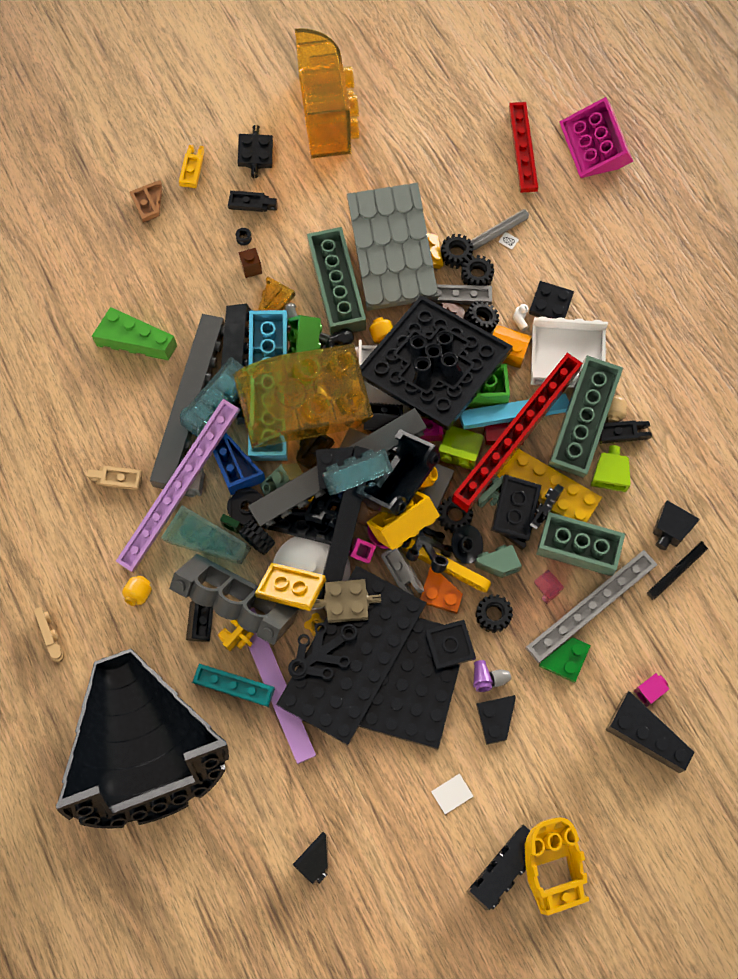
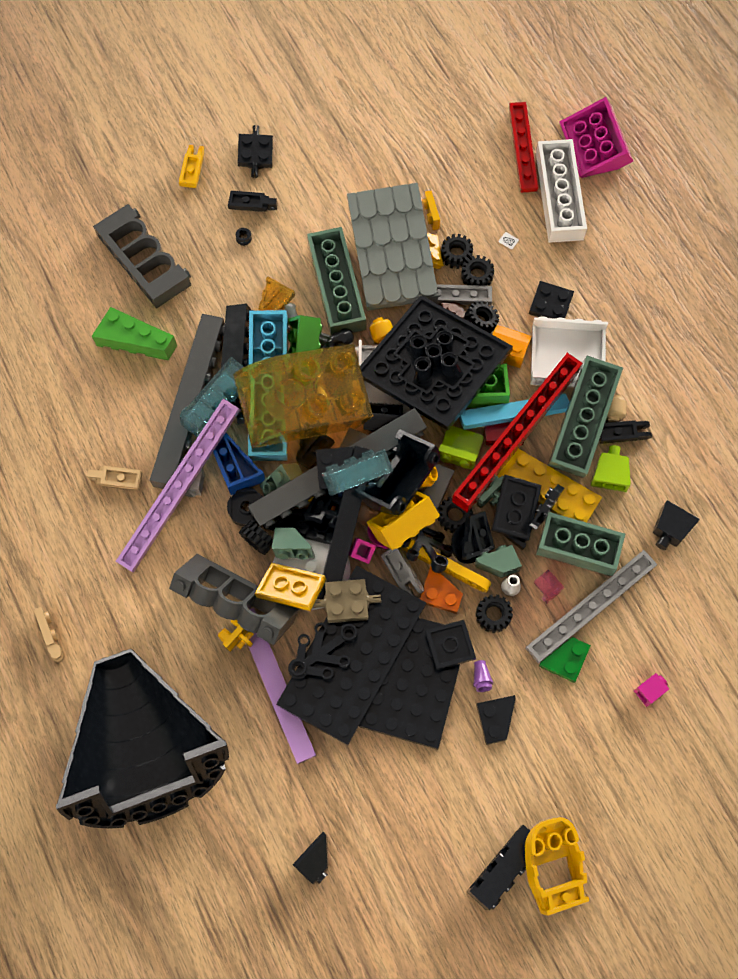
(126, 221): none -> dark grey fence
(136, 590): yellow head -> none
(148, 200): medium nougat wing -> none
(199, 623): black slope -> none
(202, 536): clear light blue wedge -> none
(230, 523): dark green tile -> none
(233, 685): teal tile -> none
(250, 262): reddish brown brick -> none
(290, 544): none -> sand green slope
(310, 624): yellow plate -> none
(325, 95): clear yellow brick -> none
(433, 216): none -> yellow plate
(434, 433): dark pink brick -> none
(452, 794): white sticker -> none
(476, 536): none -> black wing
(500, 229): light grey axle -> none
(500, 677): light grey hose -> none
(511, 589): none -> white cone
(519, 317): white arm -> none
(560, 191): none -> white brick
(646, 732): black wedge -> none
(675, 572): black axle -> none

